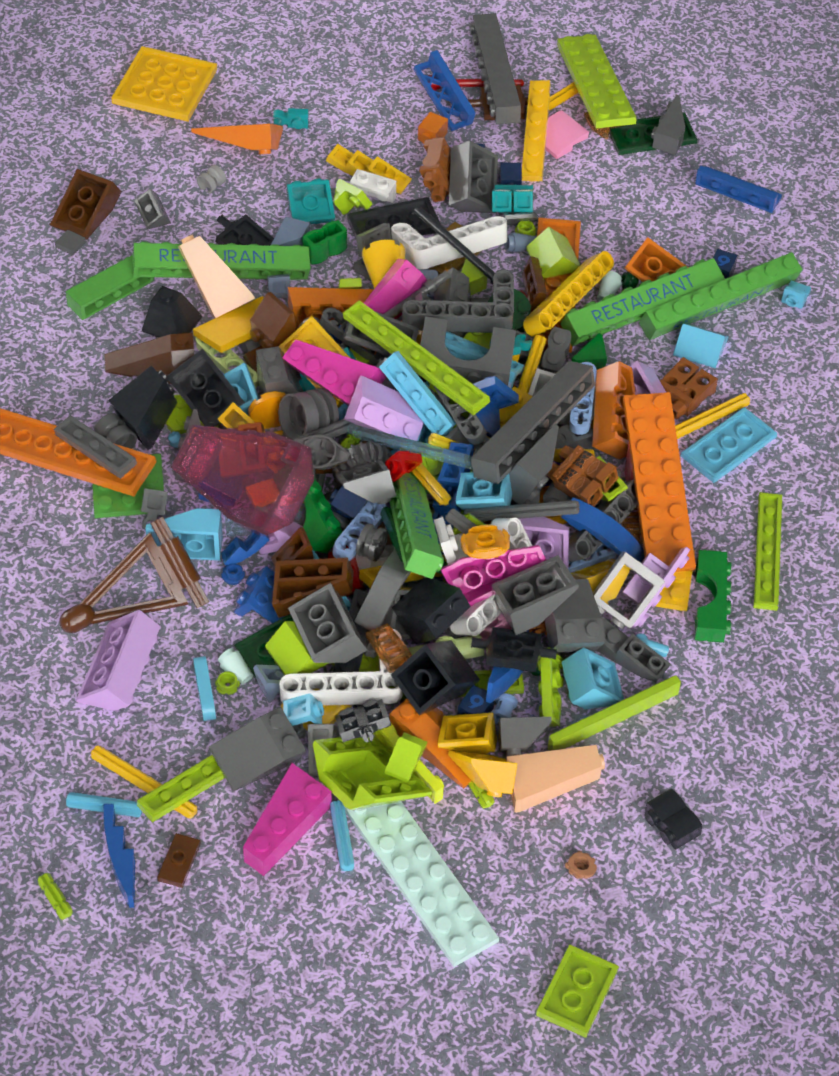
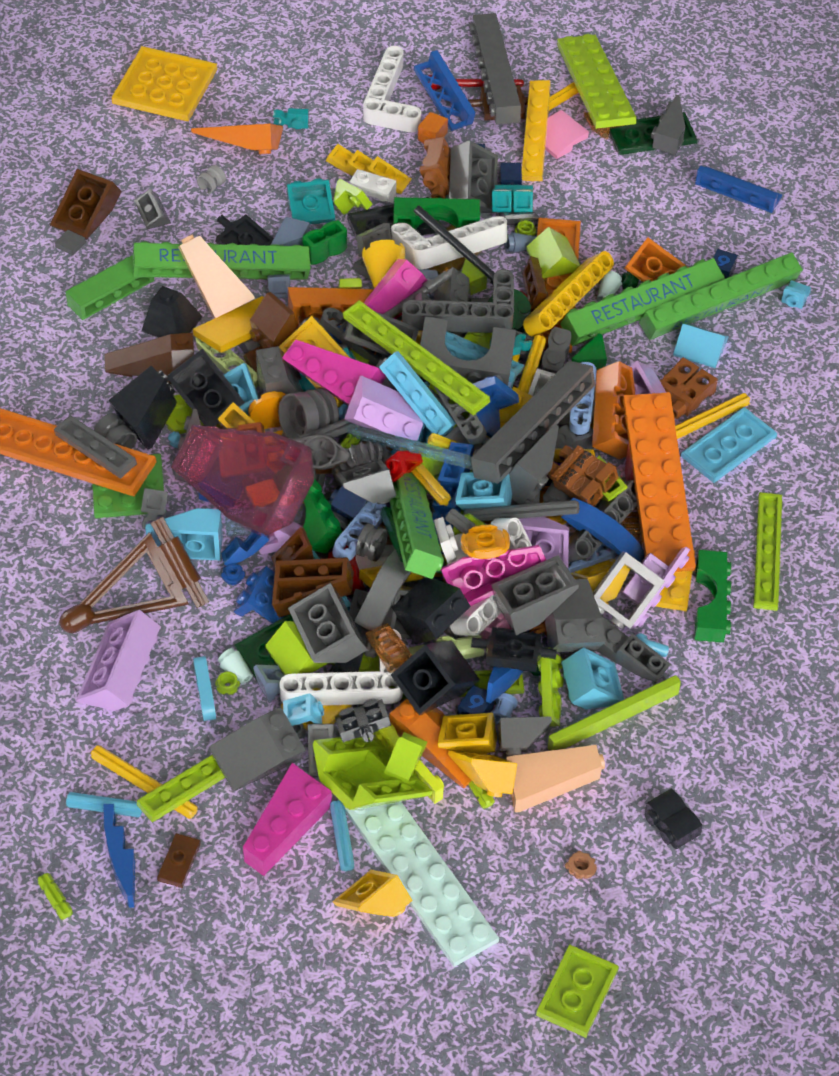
(376, 894): none -> yellow slope
(378, 108): none -> white beam
(454, 211): none -> green arch

